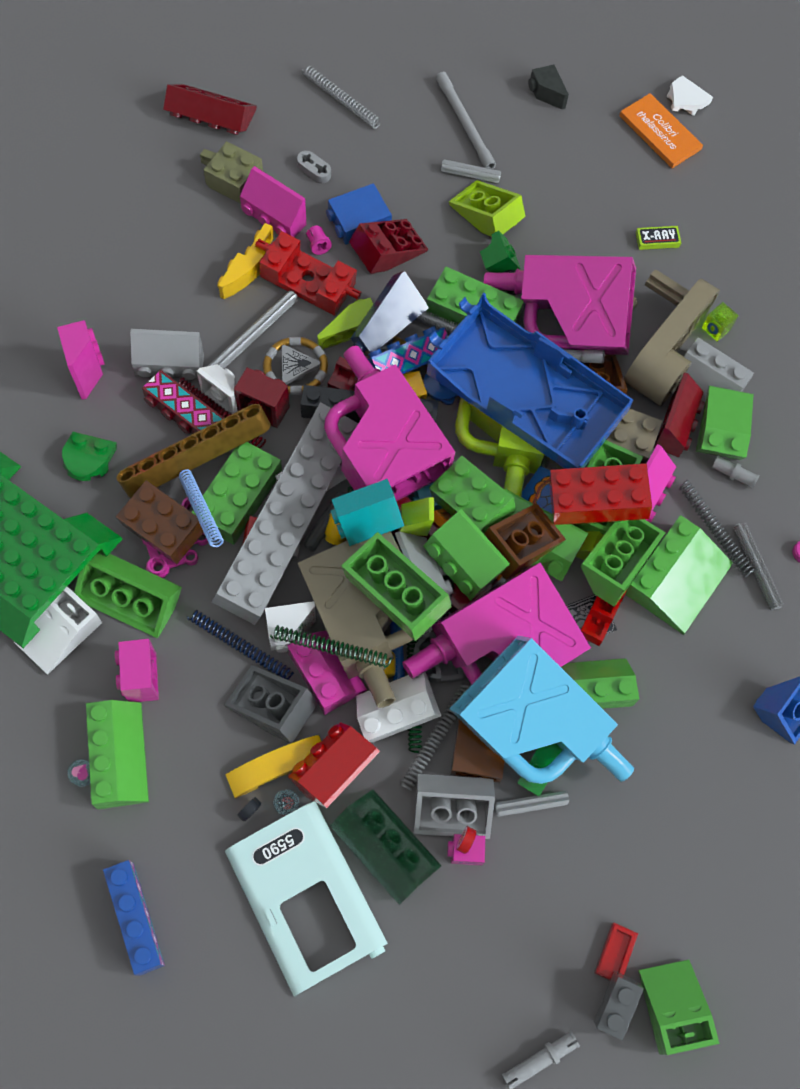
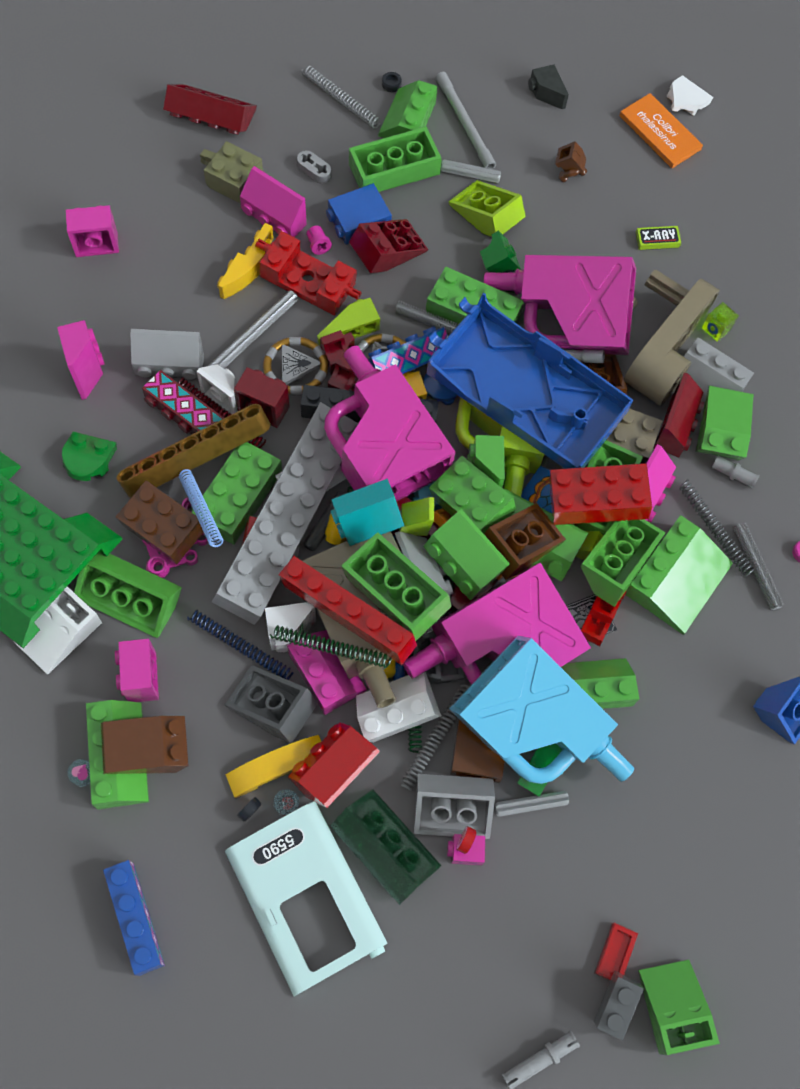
(92, 231): none -> dark pink brick
(144, 745): none -> reddish brown slope
(334, 346): none -> dark red brick
(348, 610): none -> red brick
(390, 314): slope -> none
(391, 81): none -> black tile
(395, 160): none -> bright green brick
(409, 109): none -> bright green slope
(488, 456): none -> bright green slope
(571, 160): none -> reddish brown piece

